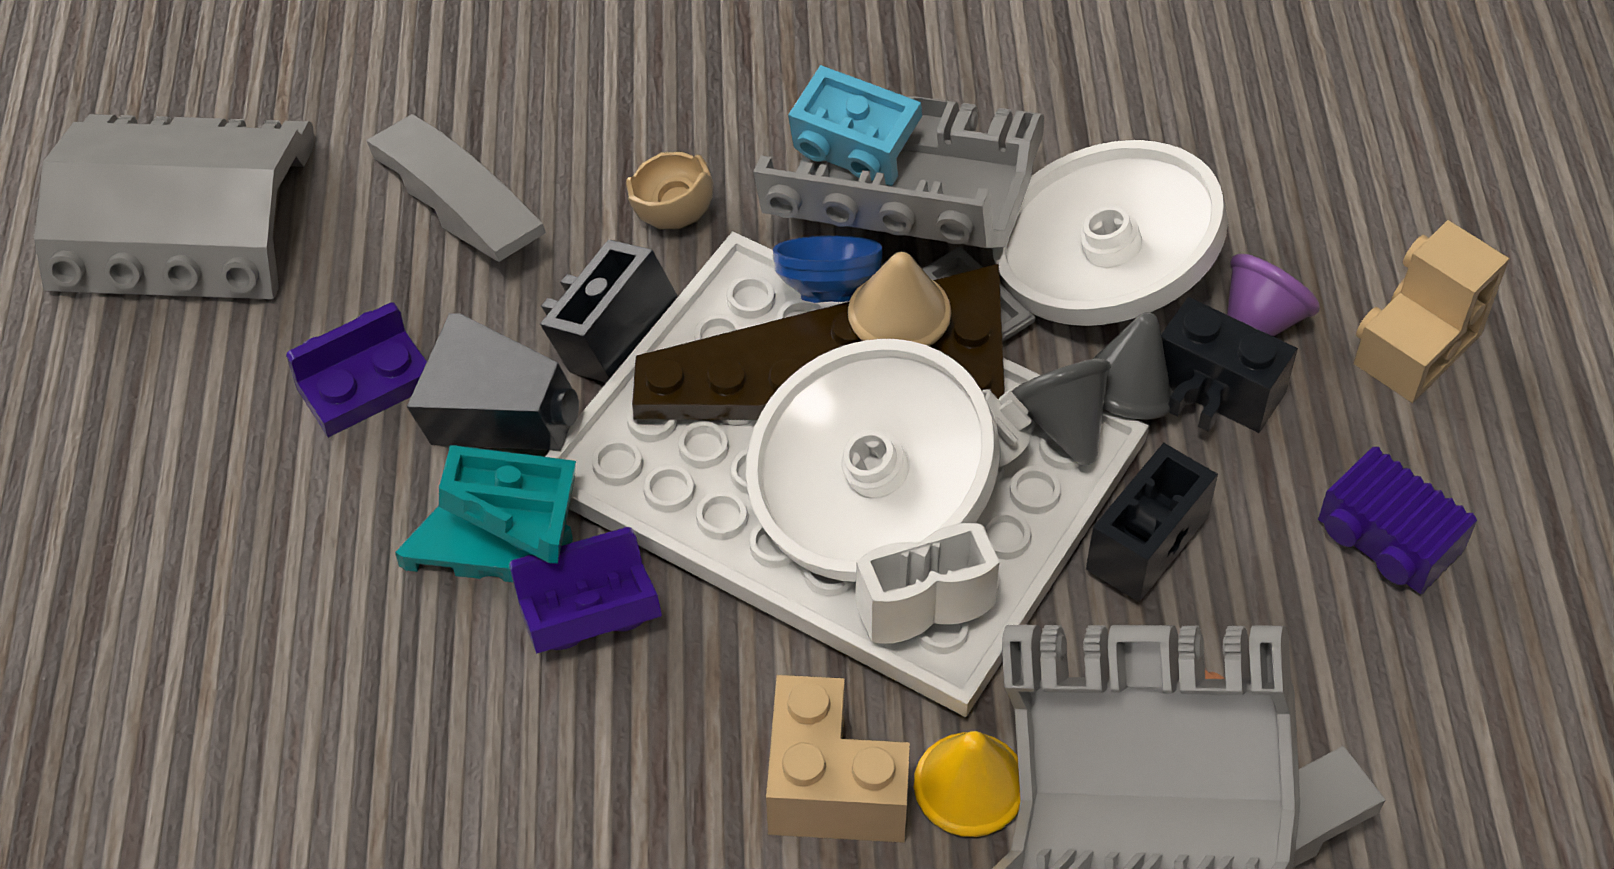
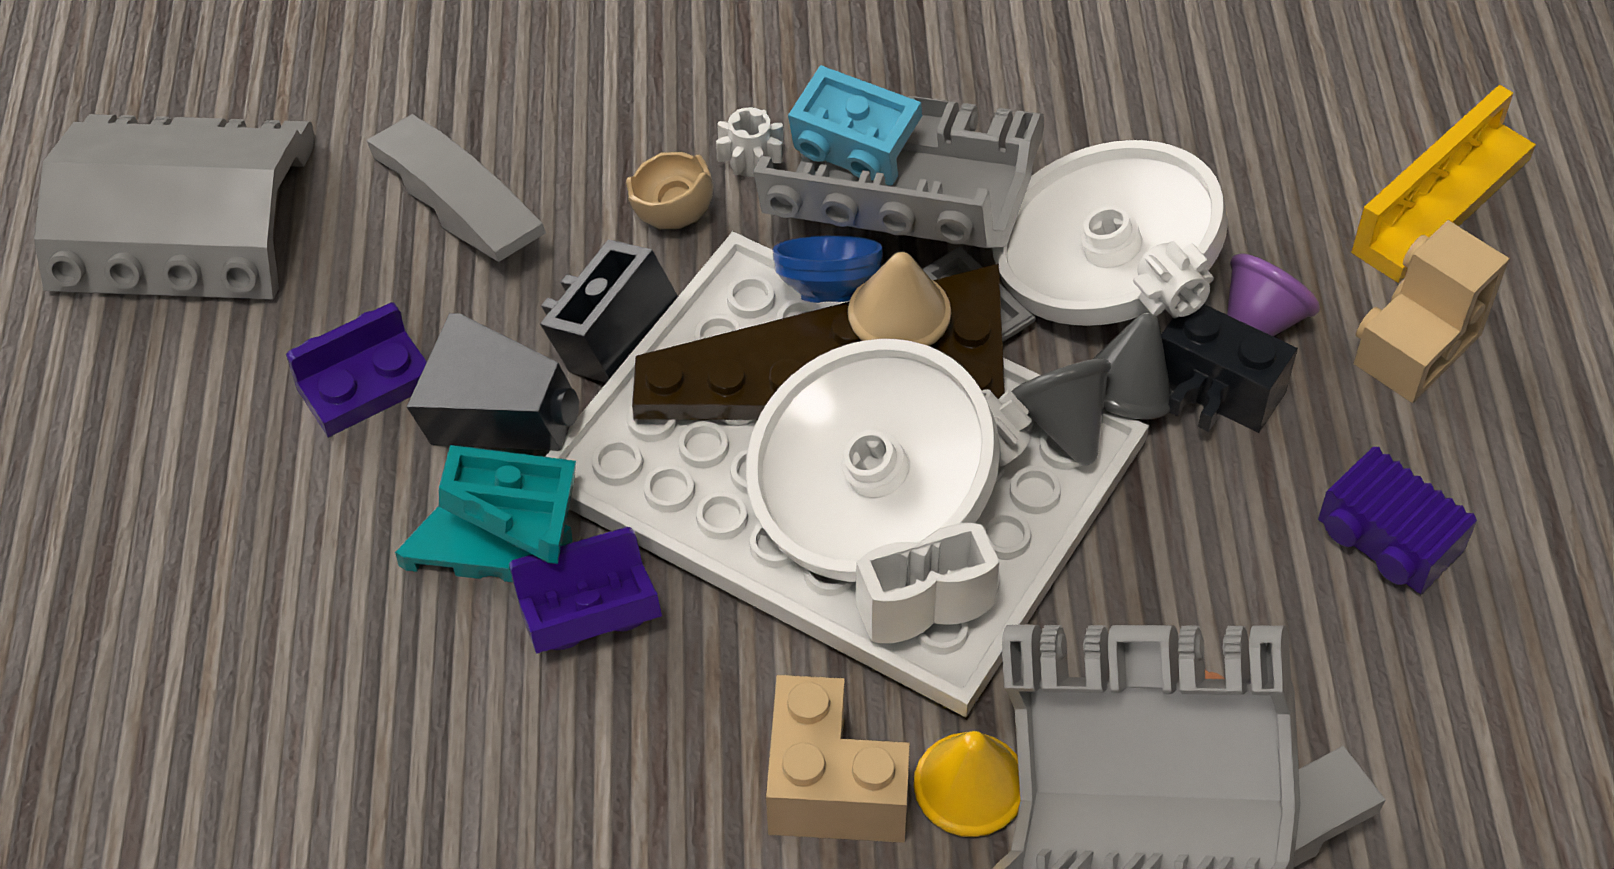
(747, 138): none -> white gear
(1151, 521): black brick -> none
(1173, 279): none -> white gear
(1442, 184): none -> yellow fence

